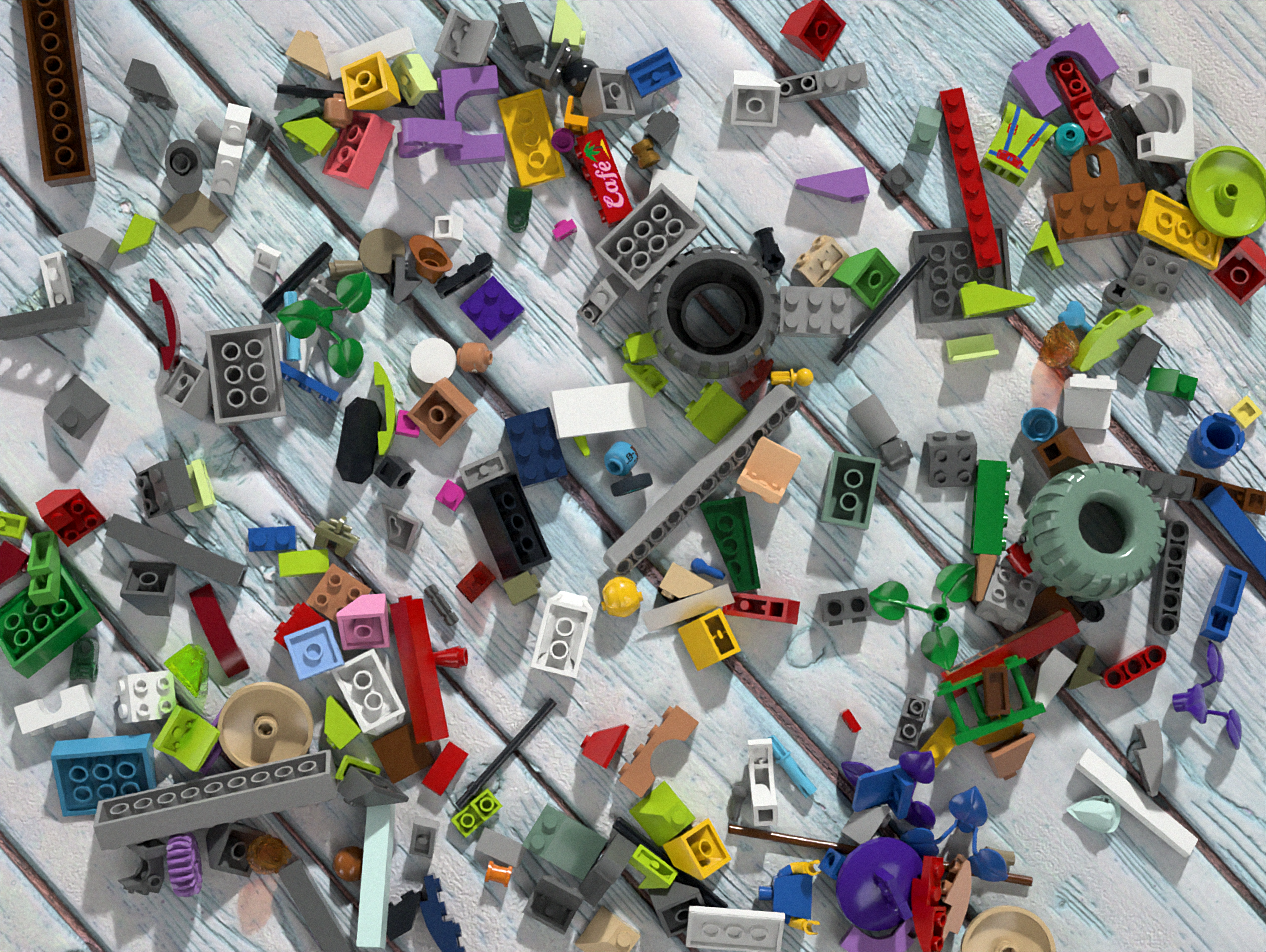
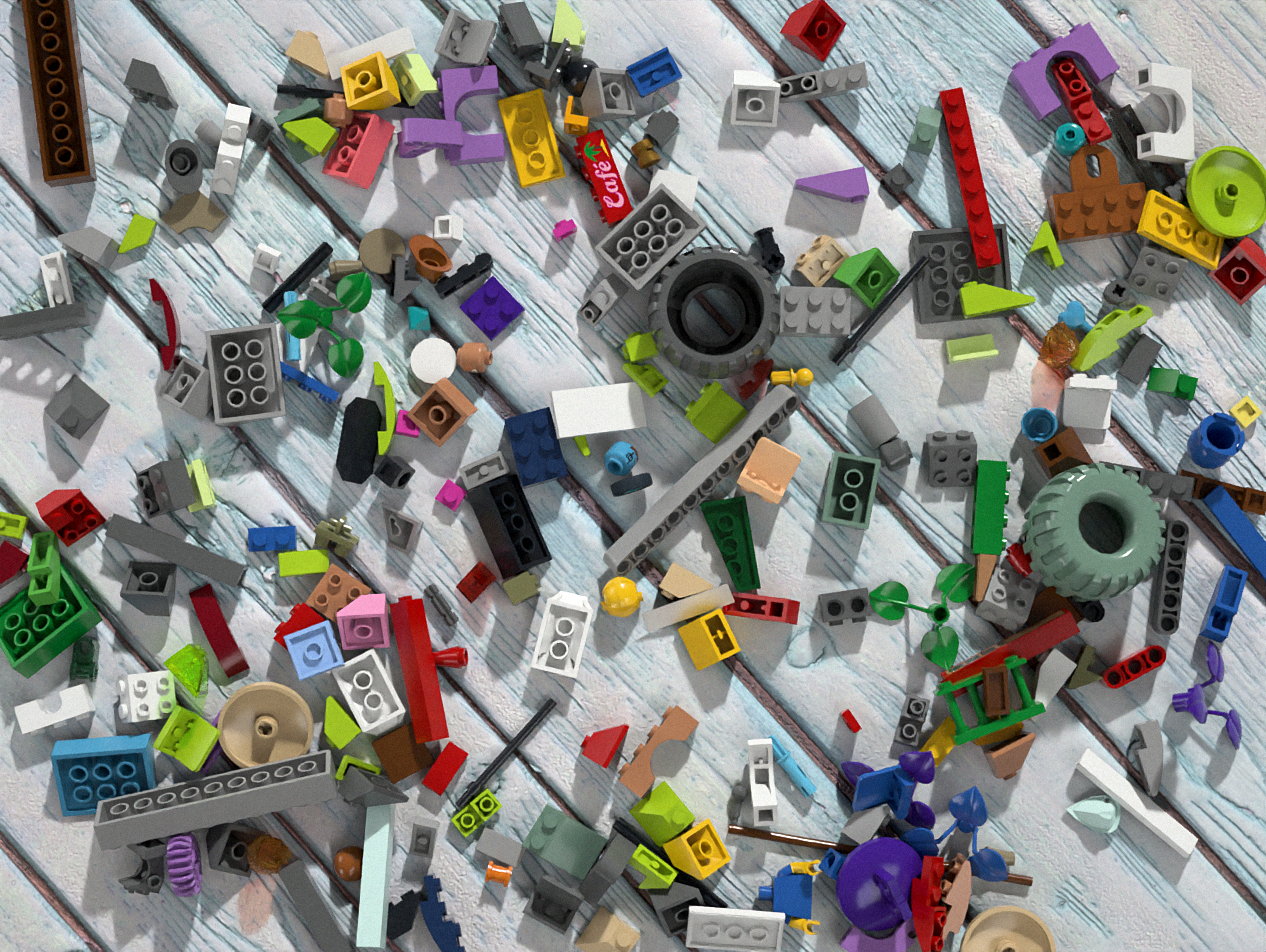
(419, 318): none -> teal slope
(518, 205): clear green piece -> none
(563, 140): magenta tile -> none
(699, 566): blue piece -> none
(1016, 144): lime piece -> none

